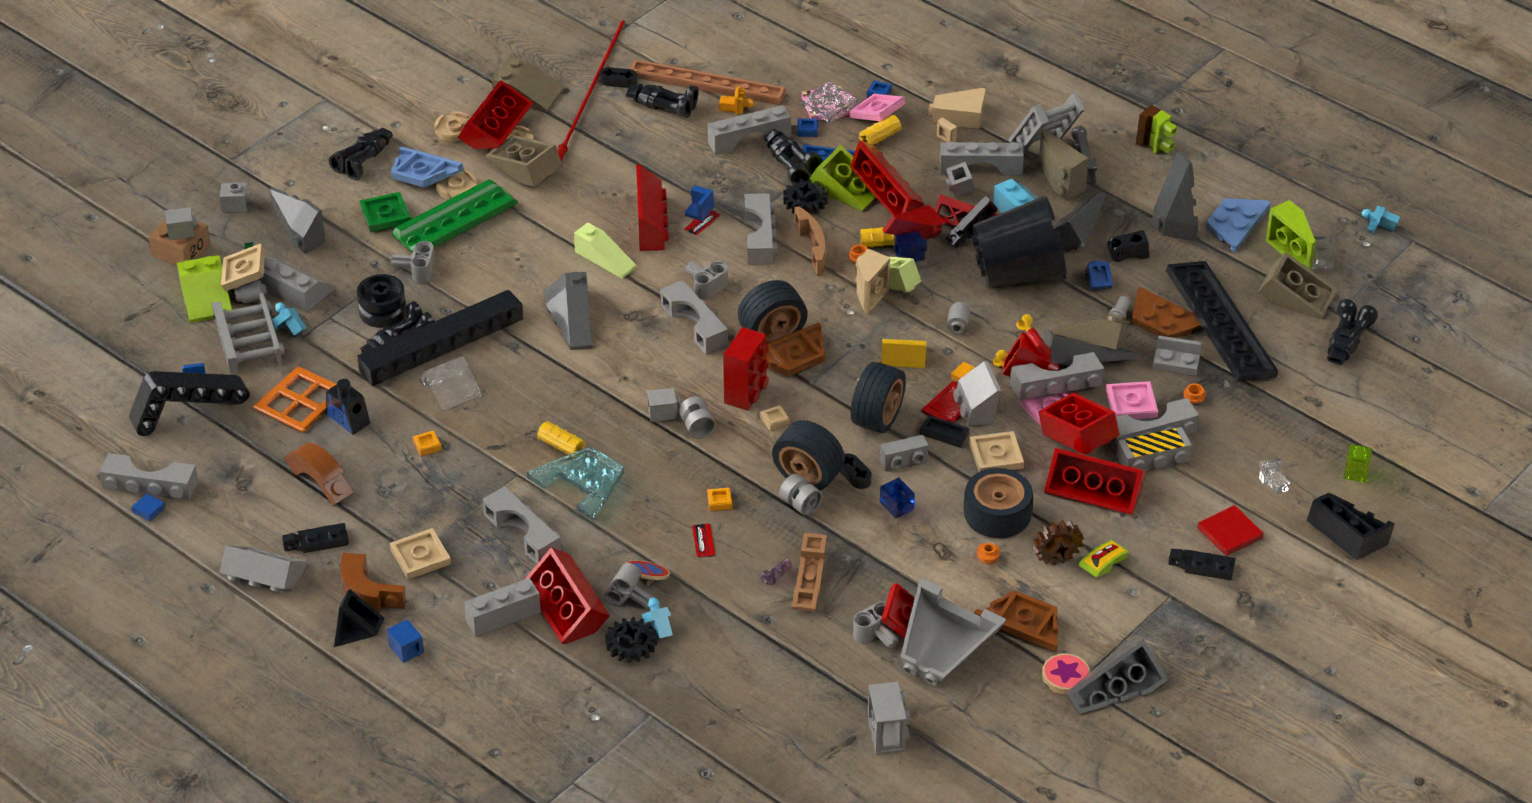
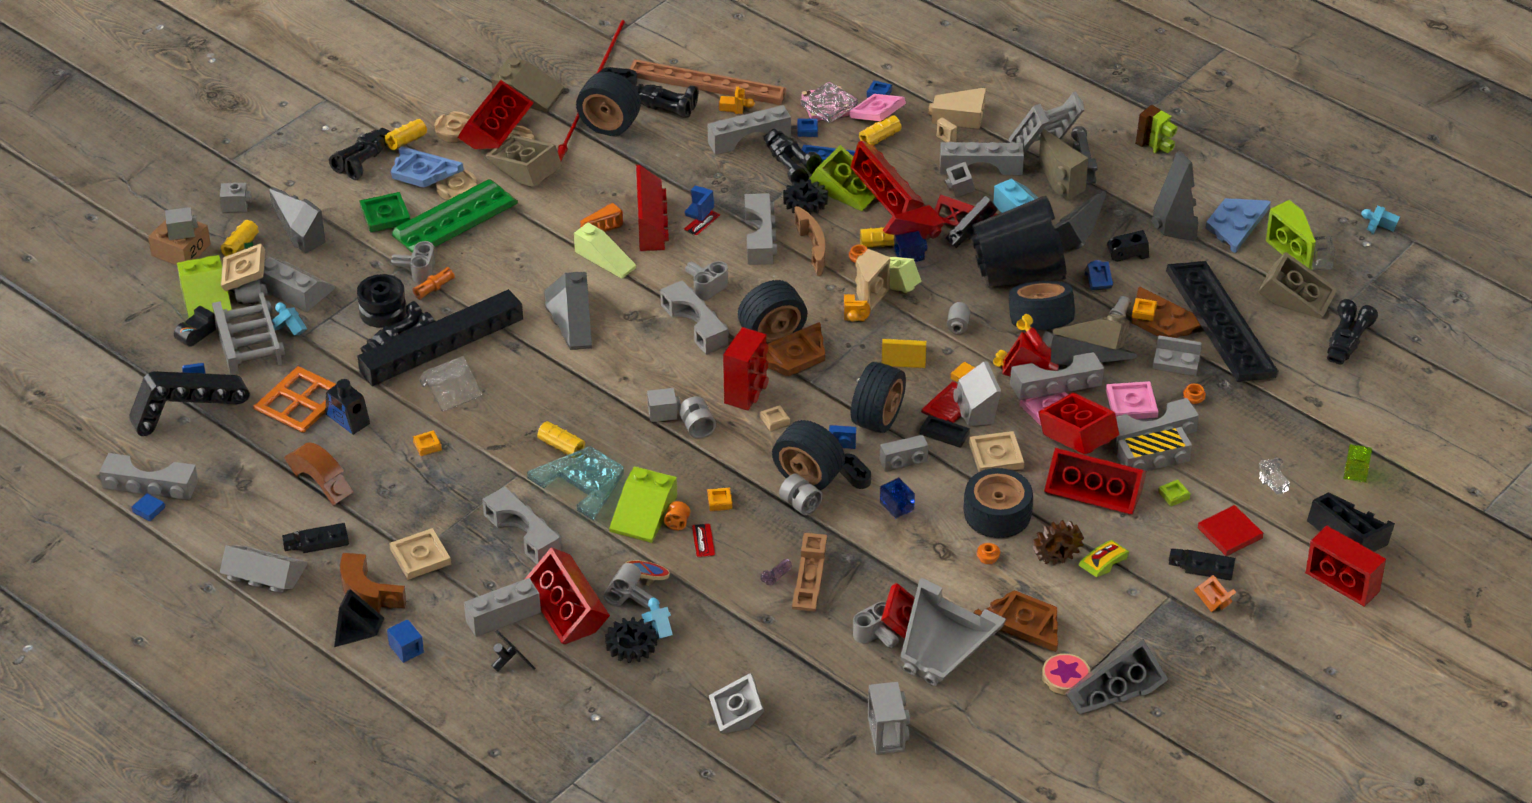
(196, 327): none -> black leg
(243, 234): none -> yellow axle
(405, 134): none -> yellow axle
(433, 283): none -> orange pin
(506, 655): none -> black shield
(608, 103): none -> black wheel
(608, 218): none -> orange slope
(643, 504): none -> lime slope
(677, 515): none -> orange wheel
(737, 705): none -> light grey slope
(845, 435): none -> blue bracket
(854, 309): none -> light orange piece
(1045, 301): none -> black wheel
(1144, 309): none -> light orange tile
(1174, 493): none -> lime tile
(1214, 594): none -> orange bracket
(1345, 566): none -> red brick

